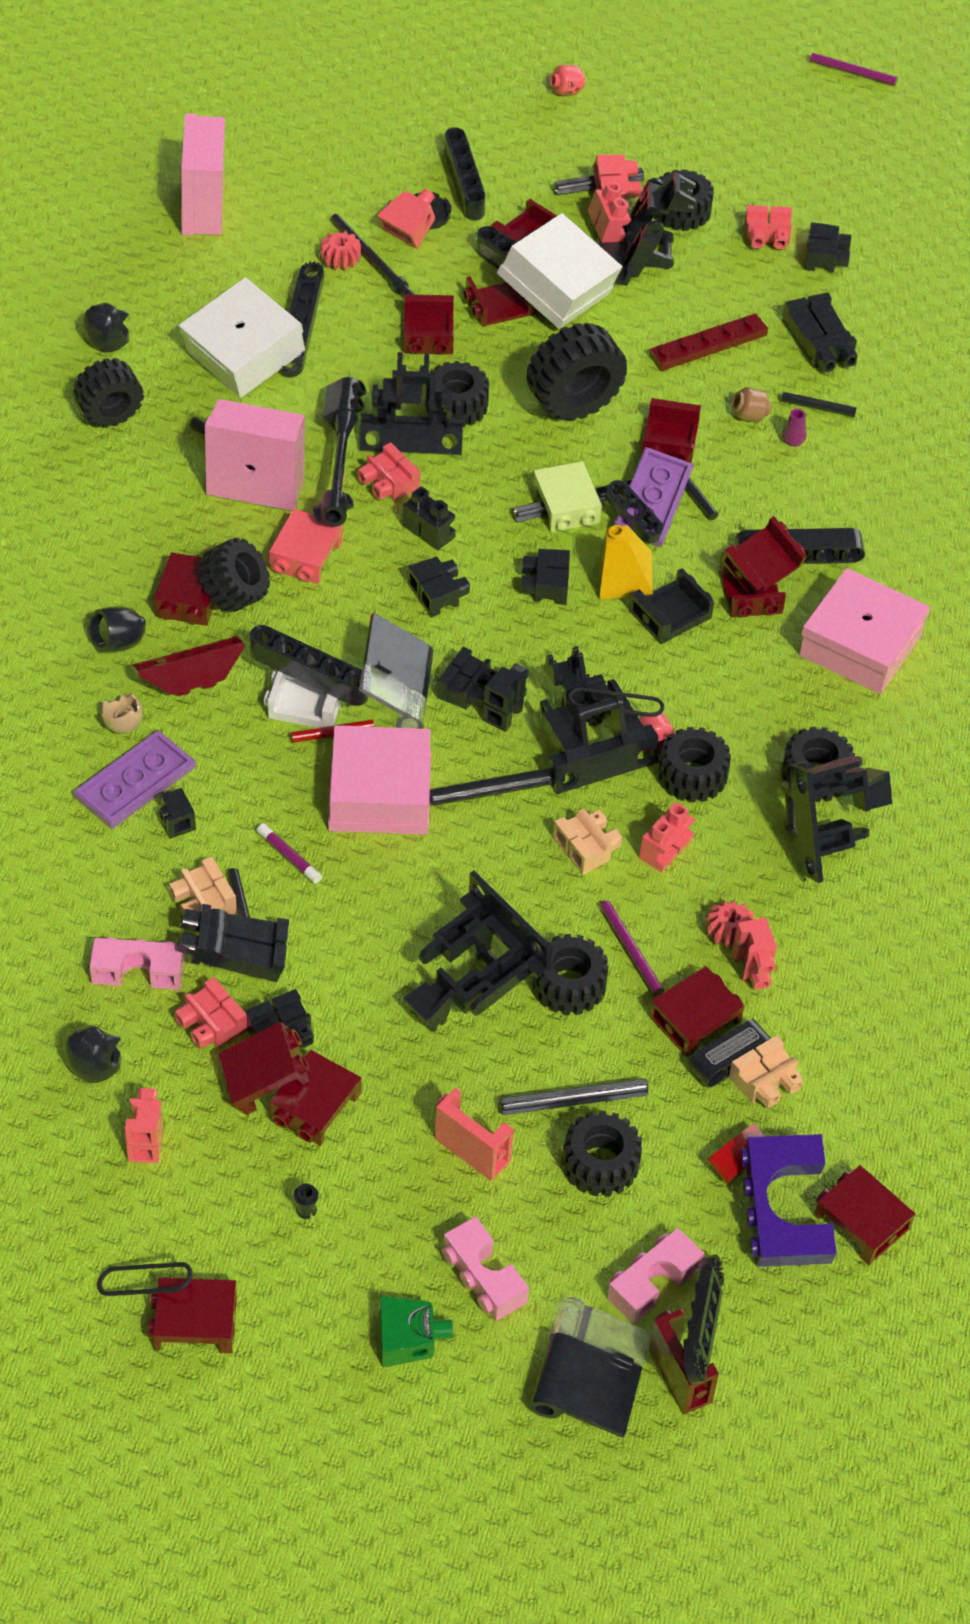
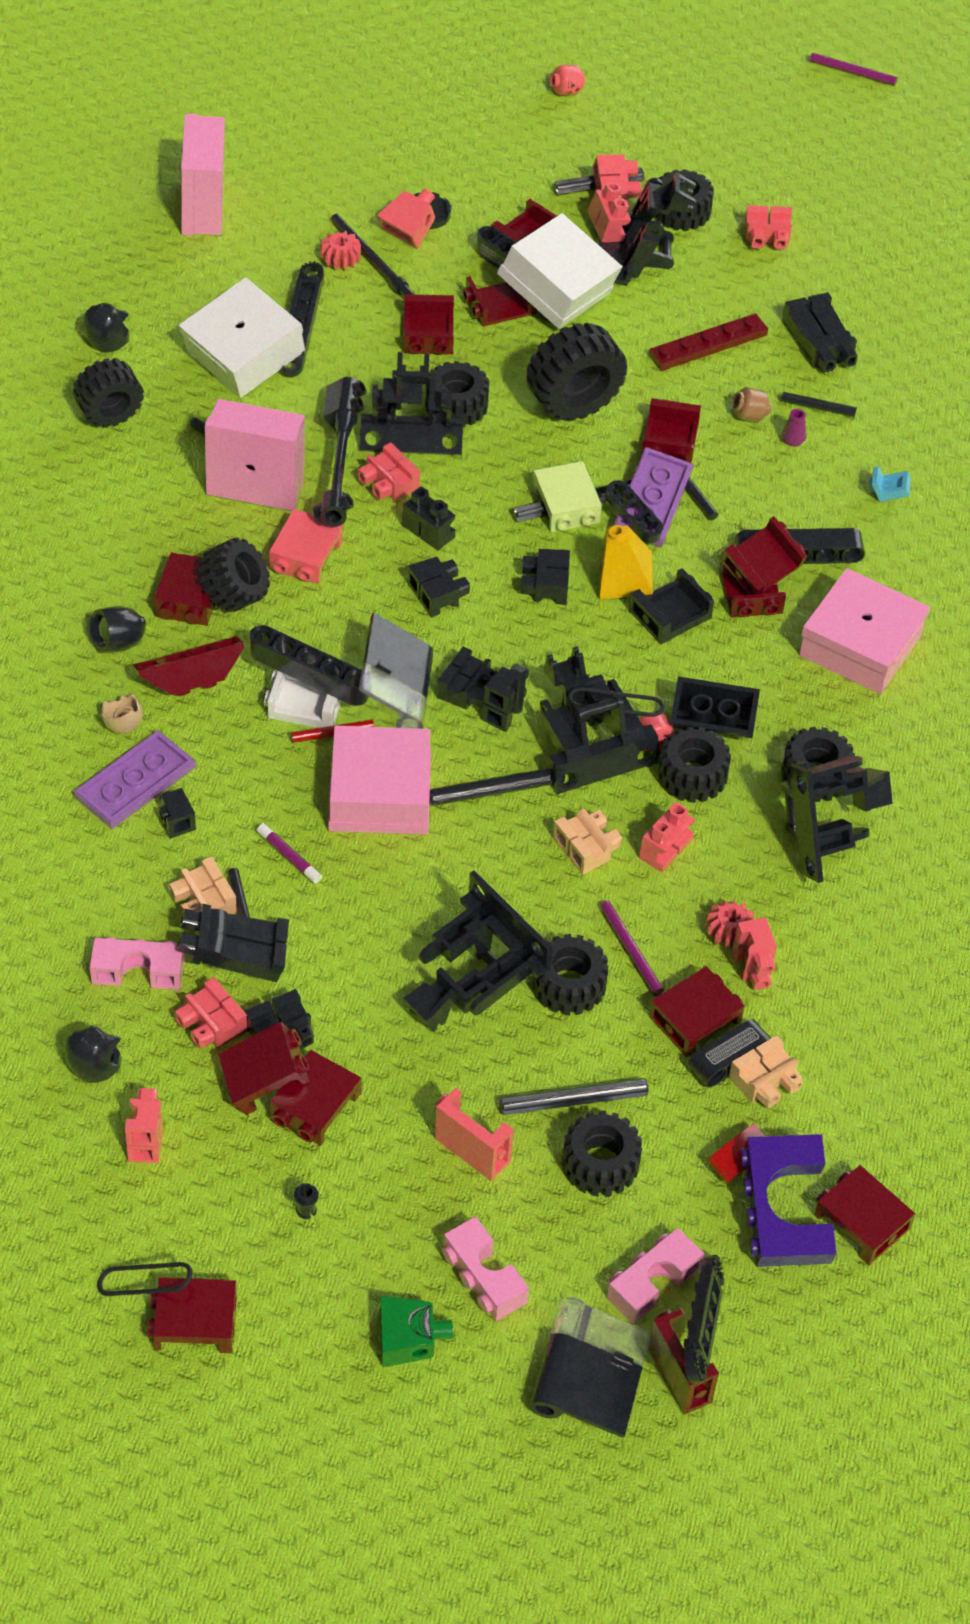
(464, 174): black beam -> none
(715, 707): none -> black slope
(827, 247): black hips -> none
(890, 486): none -> medium azure bracket

